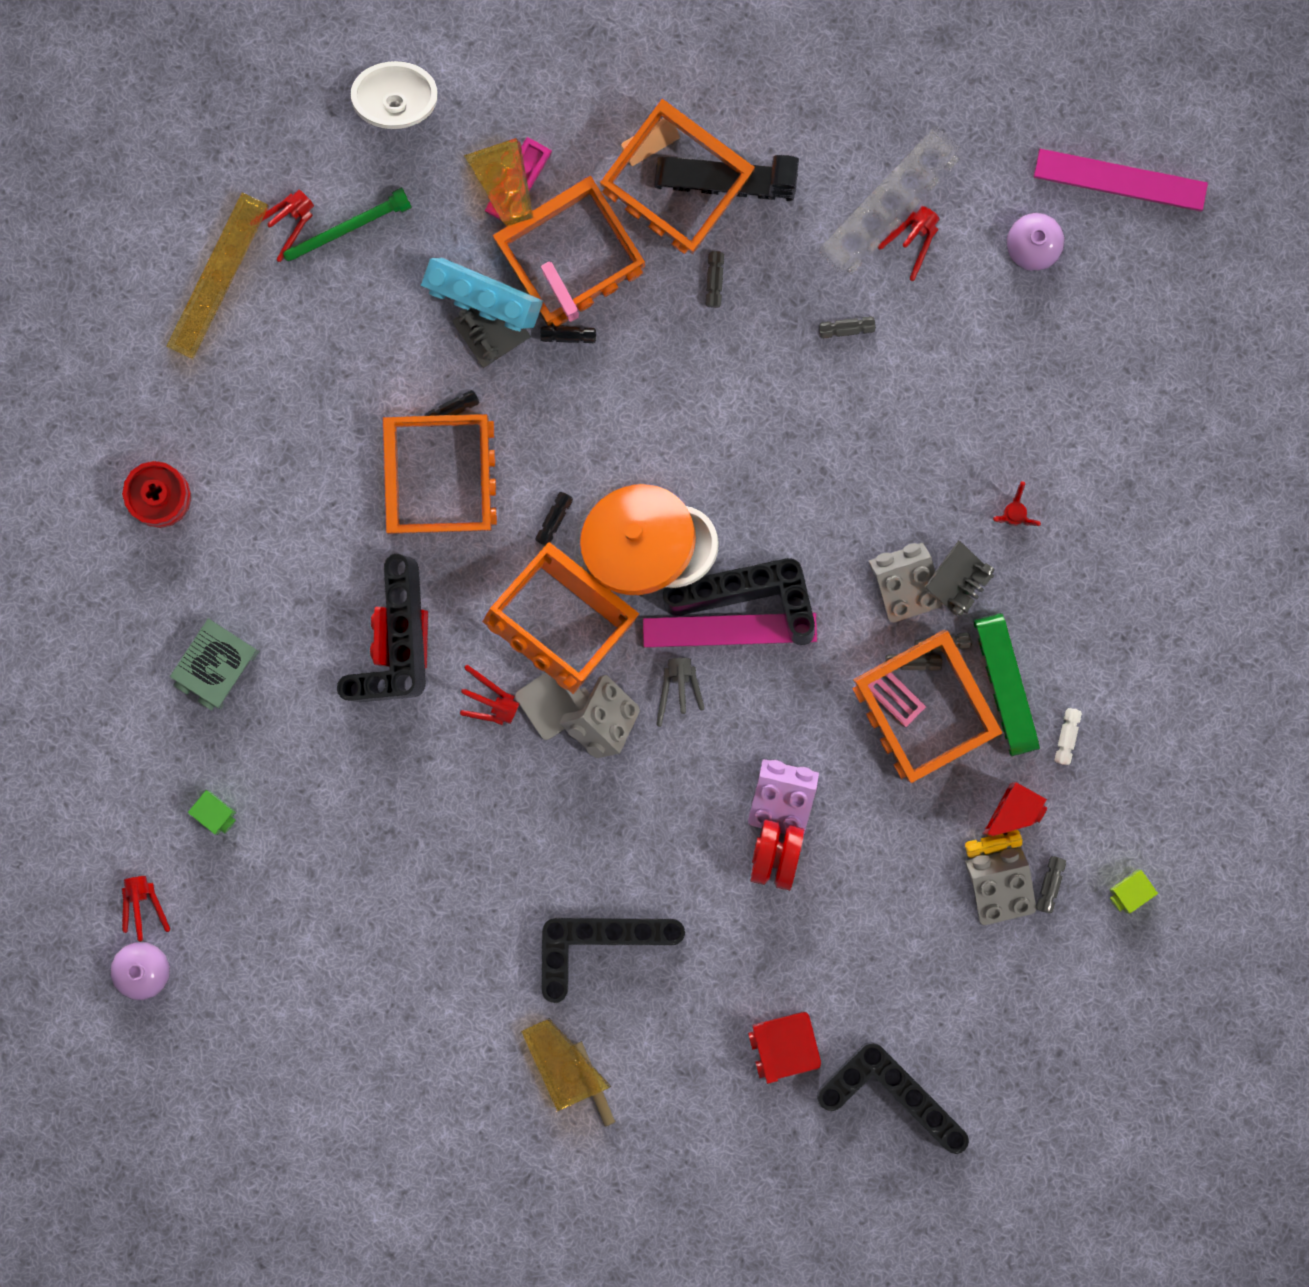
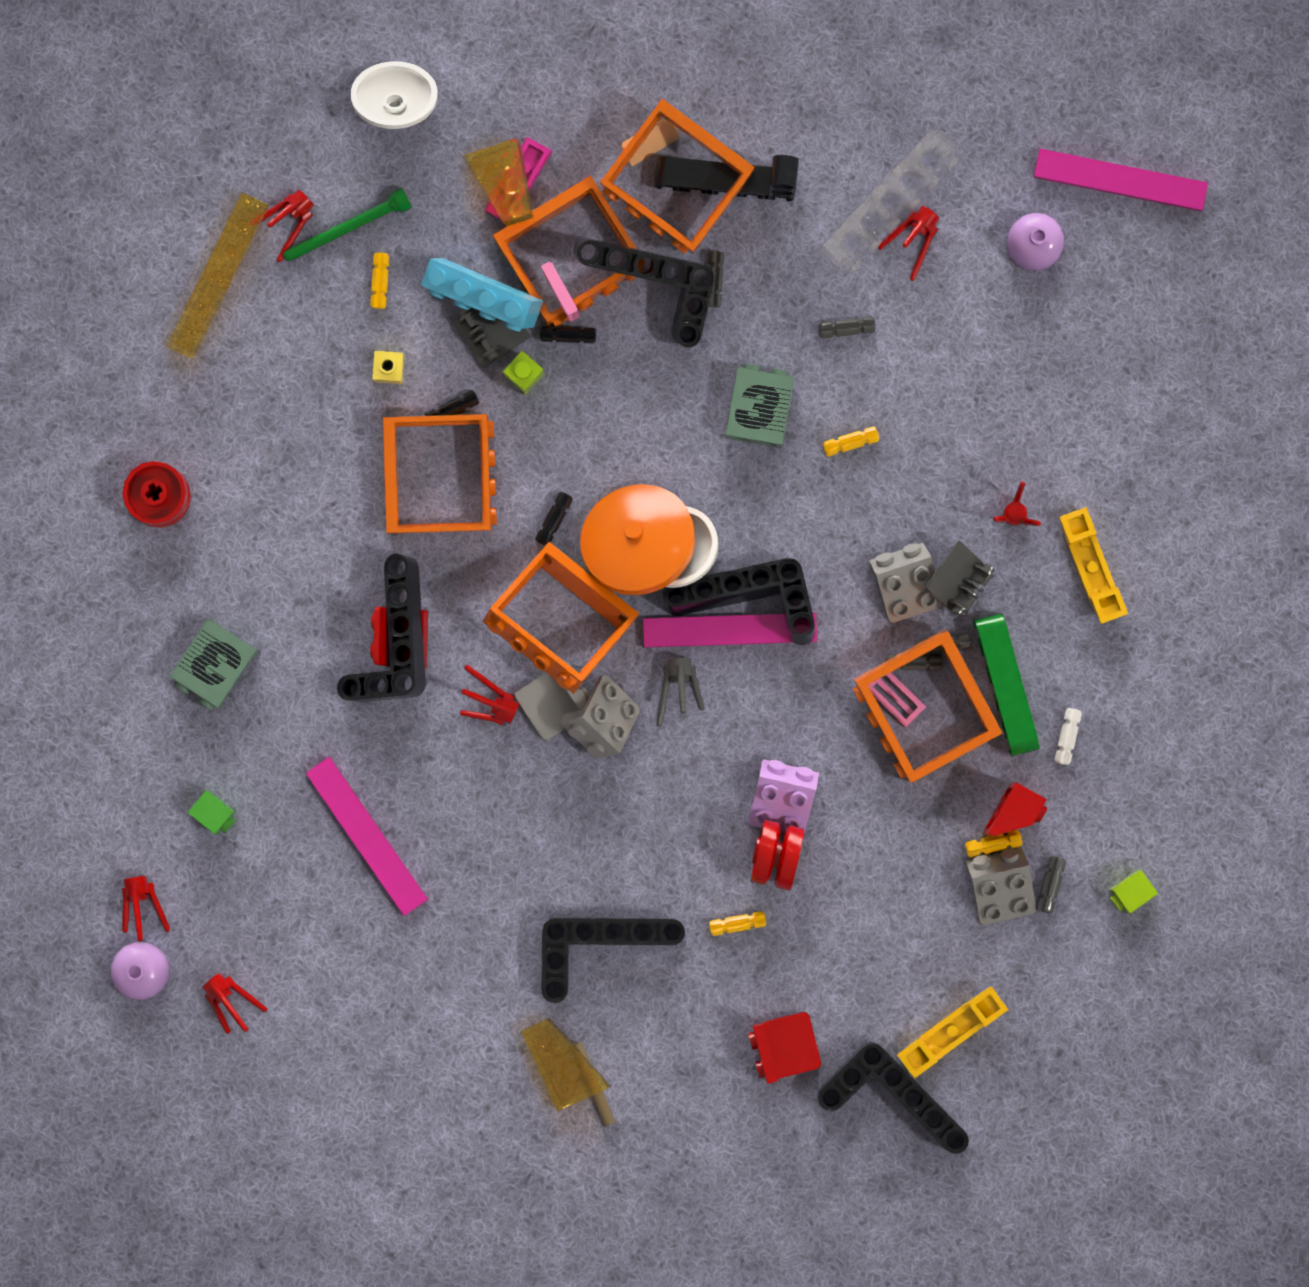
(219, 990): none -> red plant
(366, 836): none -> dark pink tile
(379, 280): none -> yellow axle
(393, 376): none -> light yellow plate
(523, 372): none -> lime brick
(657, 273): none -> black beam
(737, 923): none -> yellow axle
(759, 406): none -> sand green panel
(851, 441): none -> yellow axle
(952, 1031): none -> yellow slope
(1092, 566): none -> yellow slope

